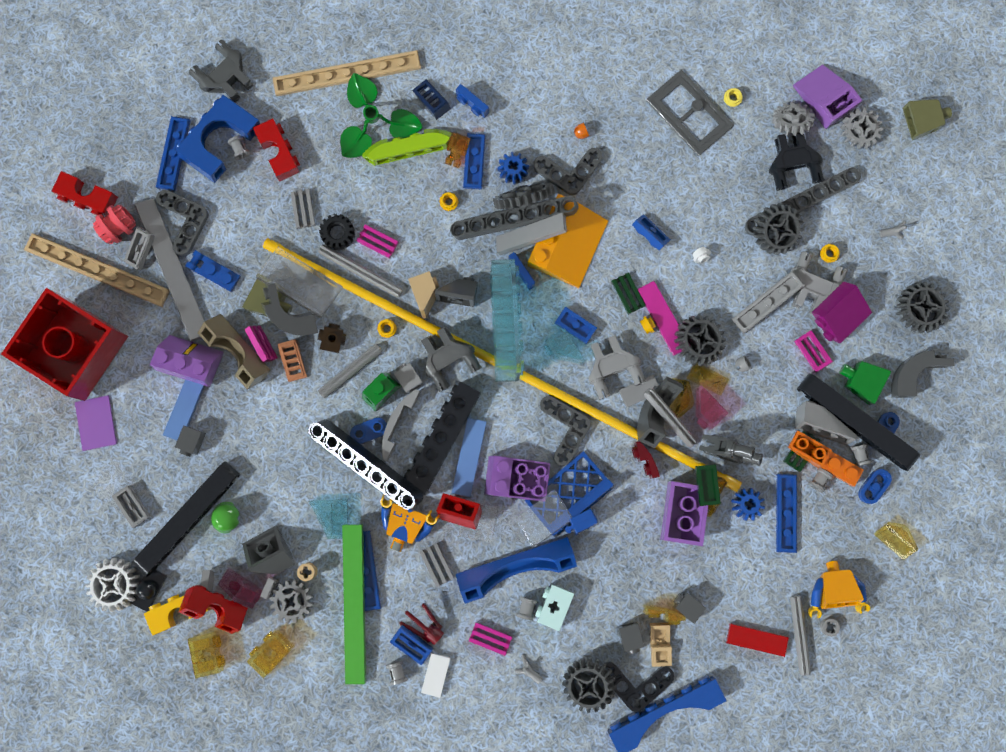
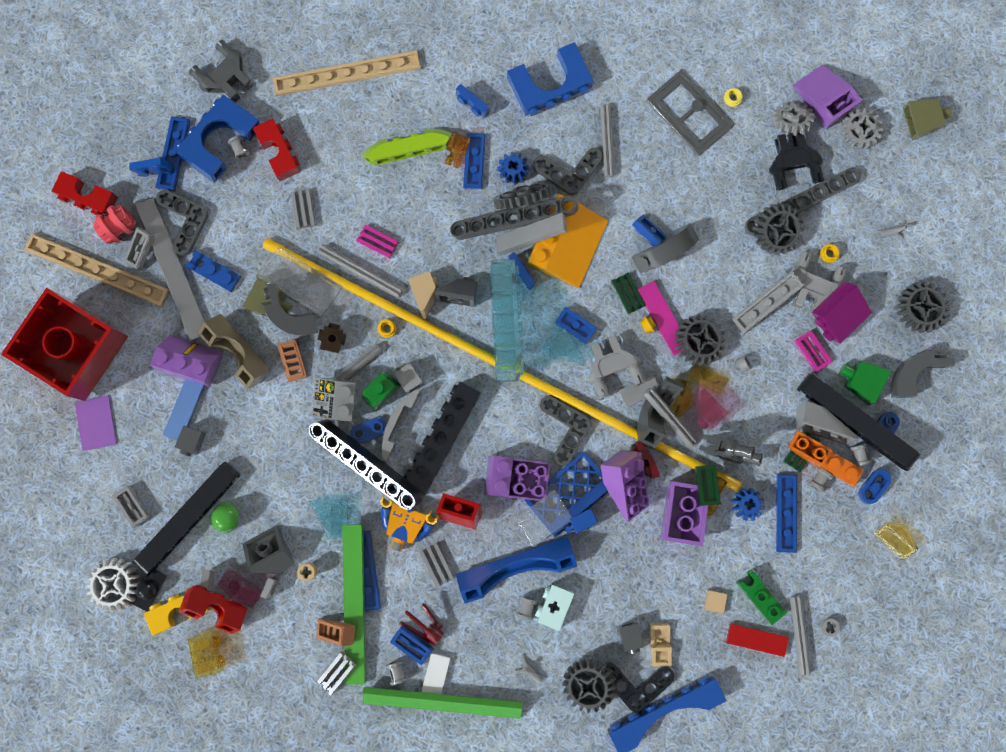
(151, 166): none -> blue plate
(261, 343): dark pink tile -> none
(261, 662): clear yellow brick -> none
(298, 606): light grey gear -> none
(327, 684): none -> tile
(333, 398): none -> light grey slope
(337, 221): black tyre -> none
(337, 632): none -> nougat slope
(360, 93): green plant -> none
(438, 108): dark blue slope -> none
(442, 702): none -> bright green tile
(444, 197): yellow plate -> none
(445, 355): dark grey connector -> none
(469, 457): medium blue tile -> none
(493, 631): dark pink tile -> none
(534, 99): none -> blue arch
(580, 131): orange hinge -> none
(607, 143): none -> light grey axle
(626, 482): none -> medium lavender slope
(666, 250): none -> dark grey arch
(669, 615): clear yellow slope -> none
(688, 606): dark grey brick -> none
(701, 255): white plate -> none
(715, 601): none -> tan tile
(762, 598): none -> green plate
(838, 589): light orange torso -> none

